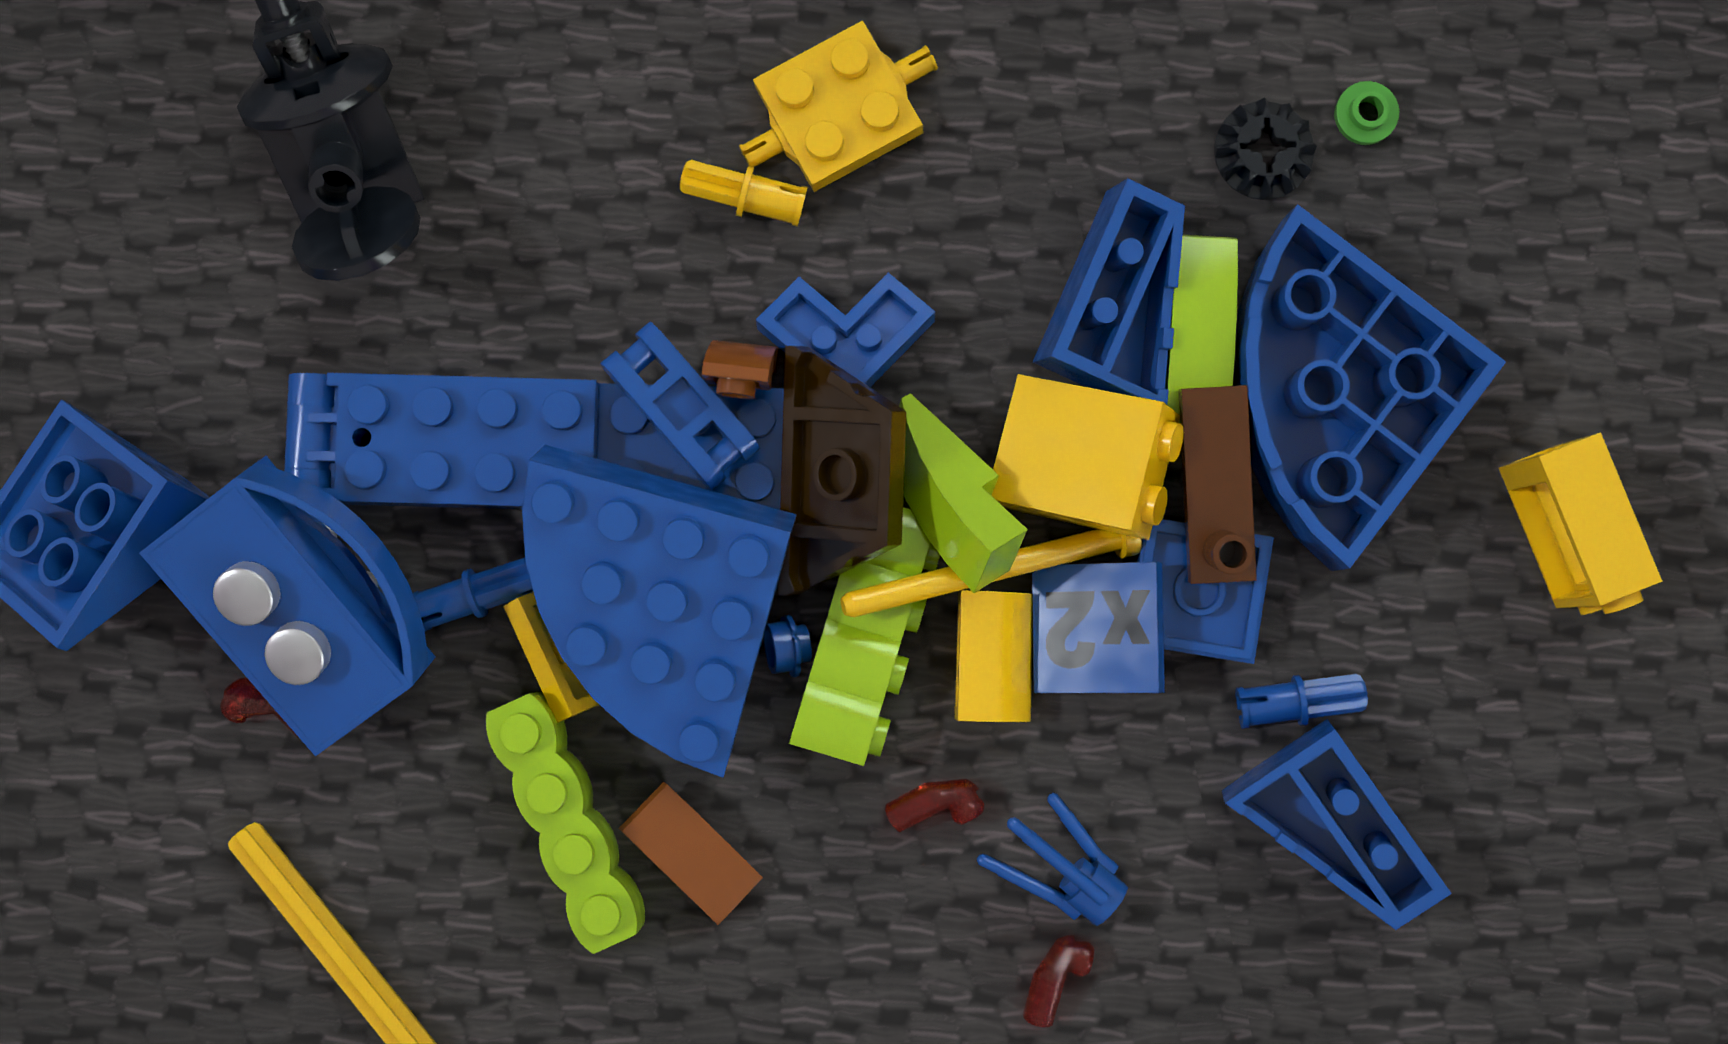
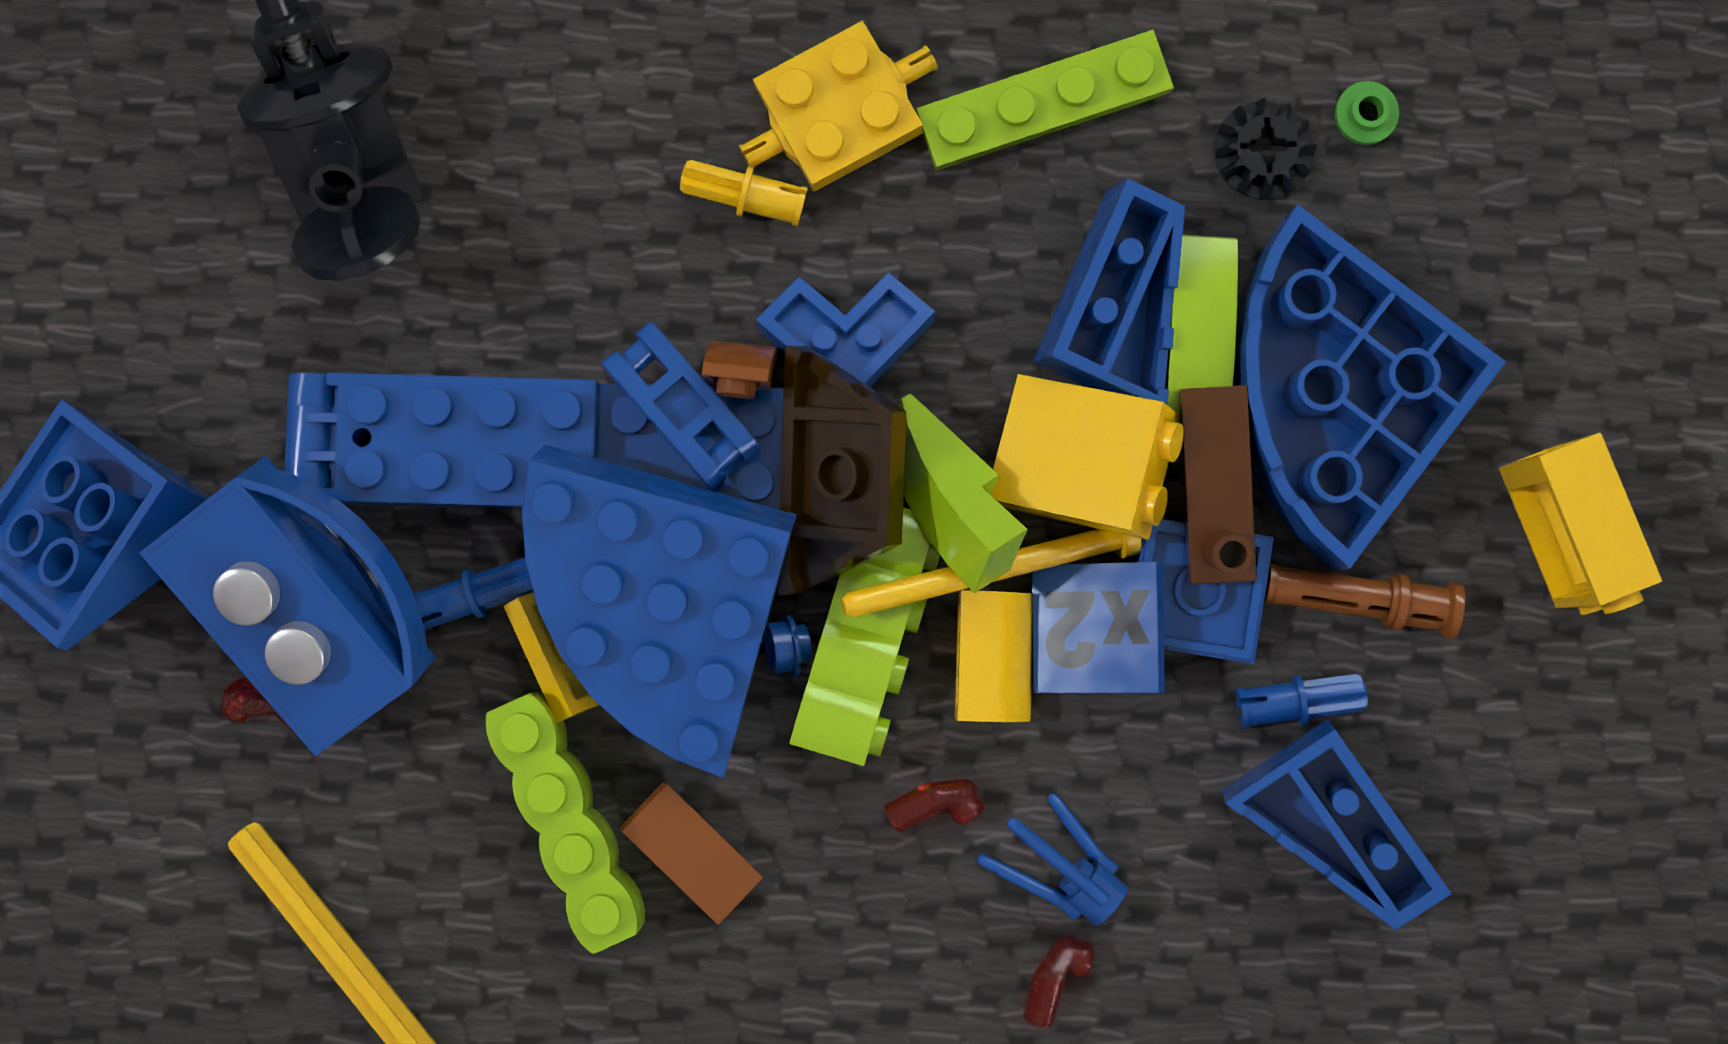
(1044, 100): none -> lime plate
(1392, 601): none -> dark orange pin

